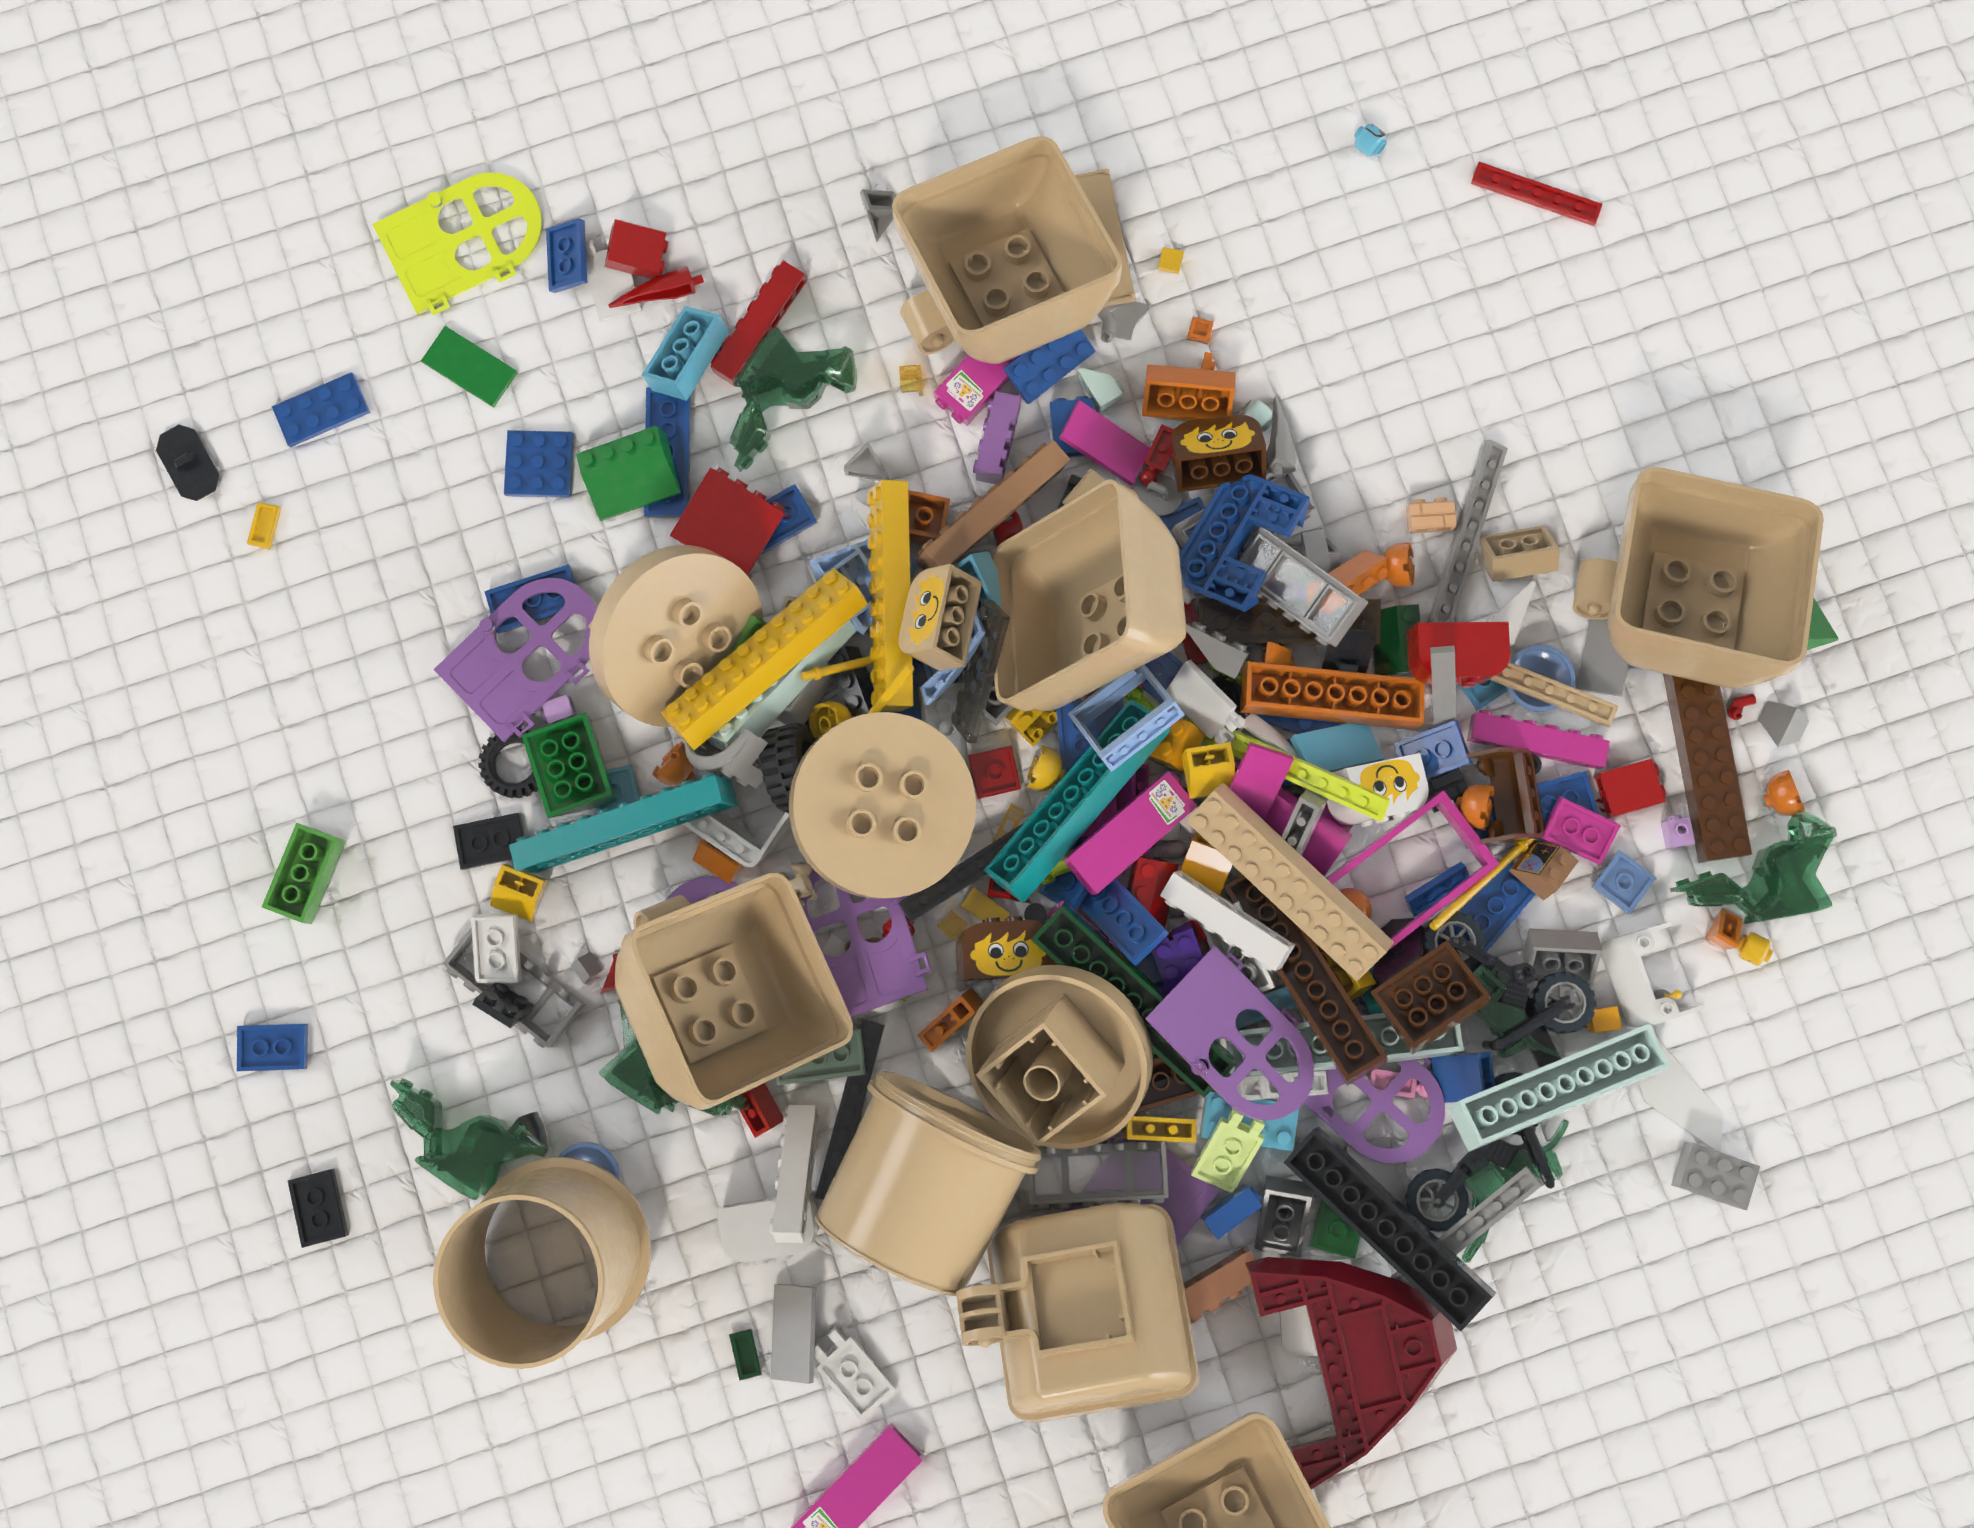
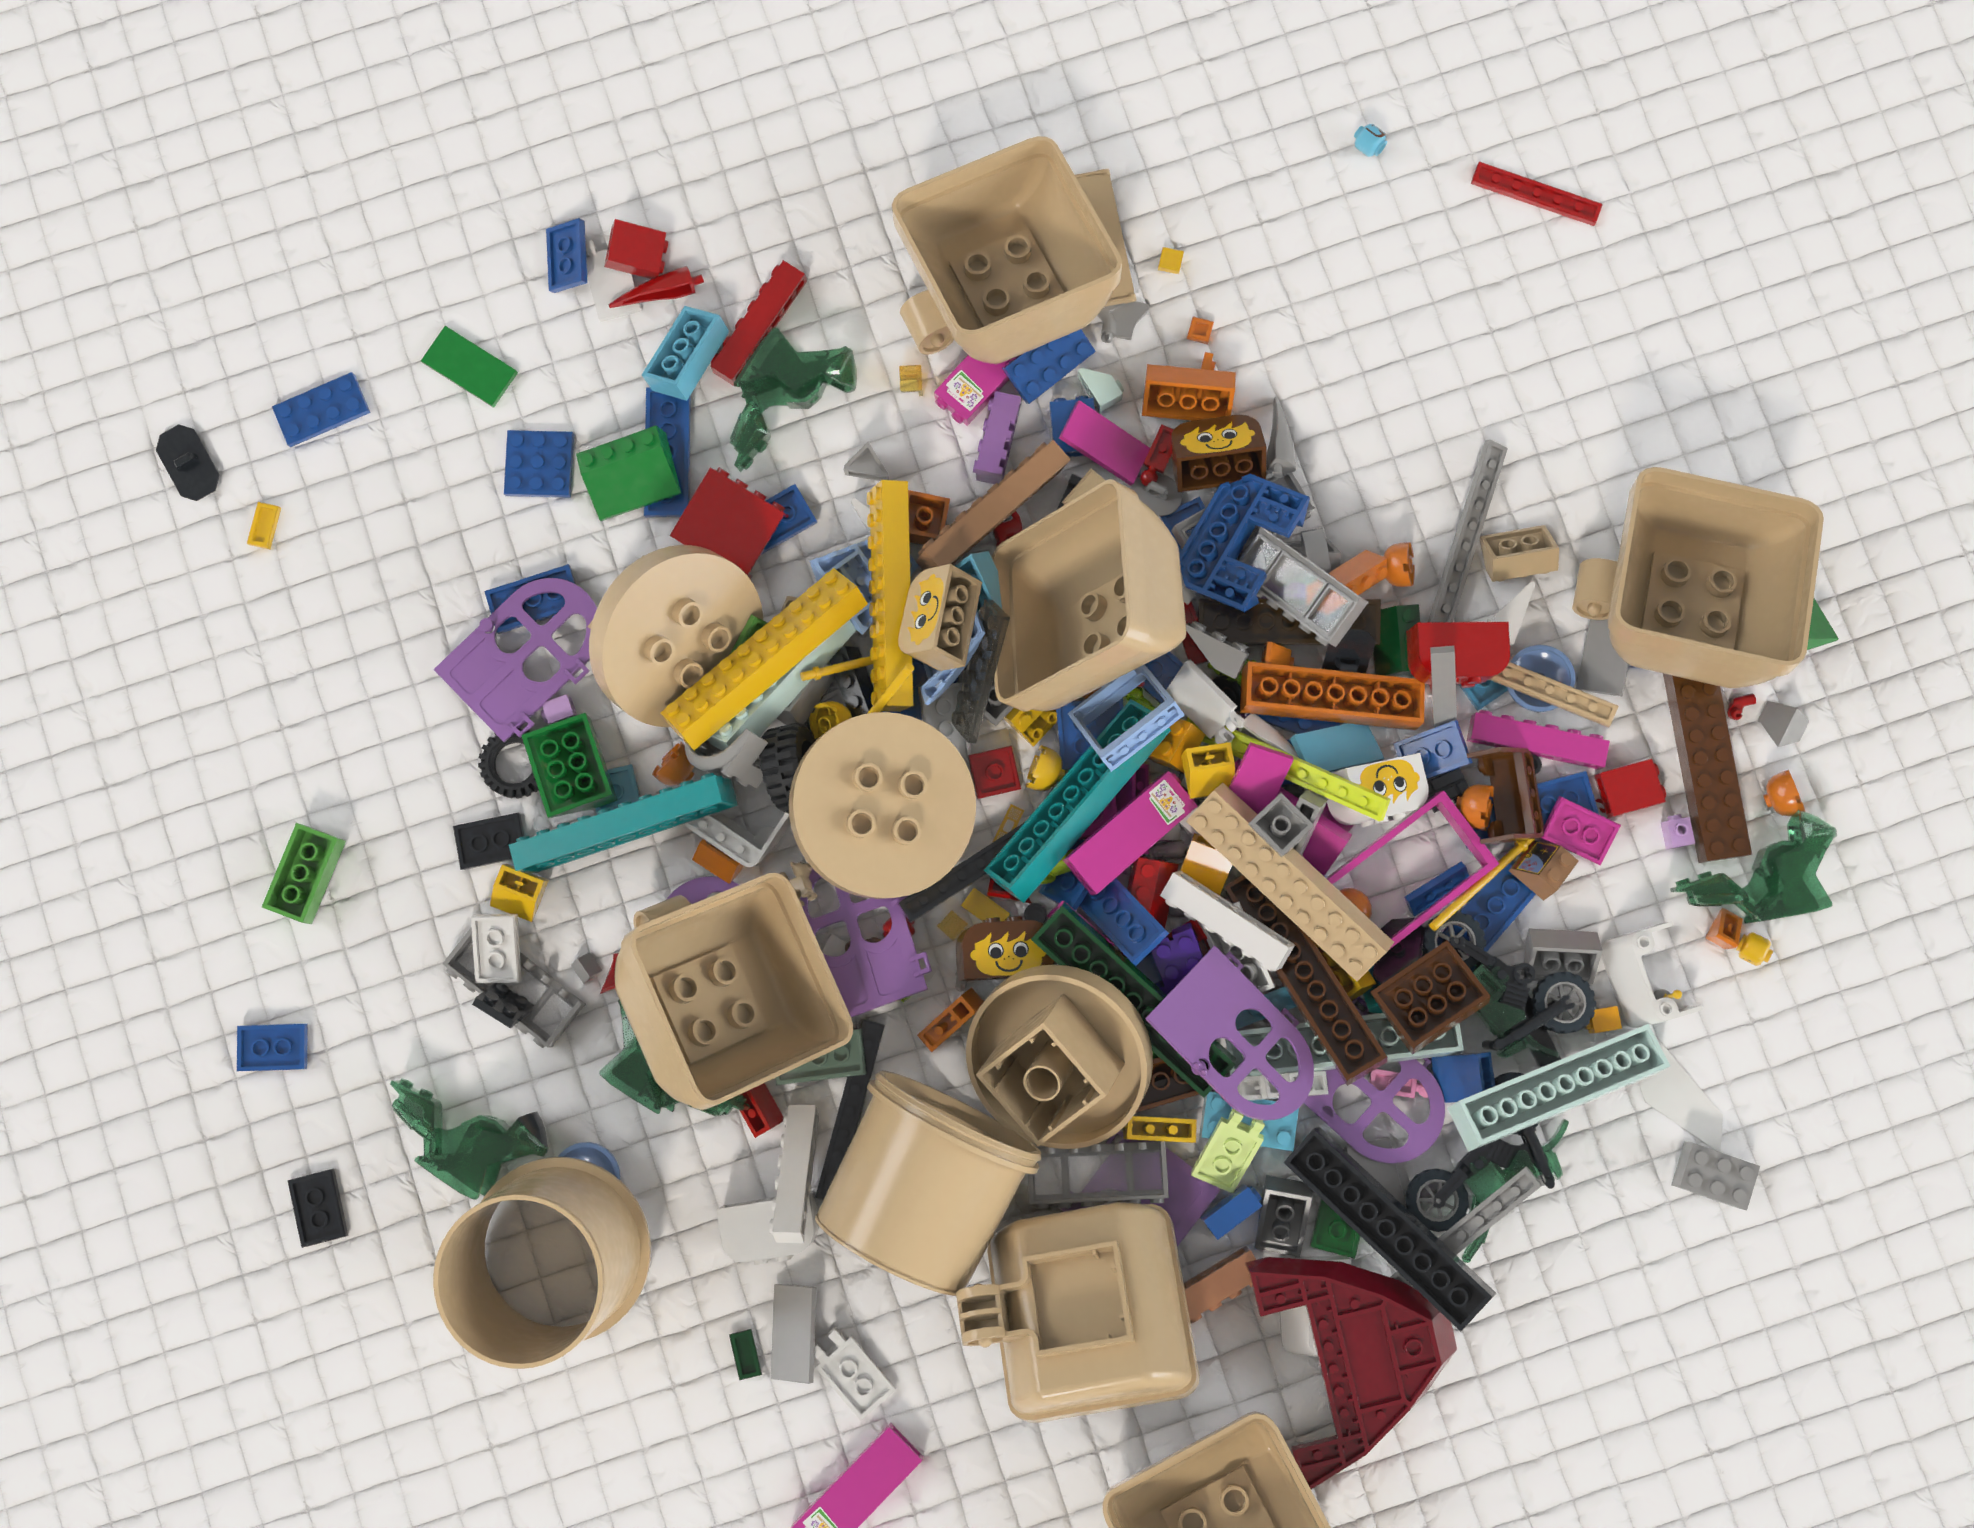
(427, 255): neon yellow door -> none
(878, 209): light grey slope -> none
(1260, 412): light aqua head -> none
(1281, 825): none -> light grey slope
(1431, 516): light nougat brick -> none
(1623, 882): medium blue plate -> none

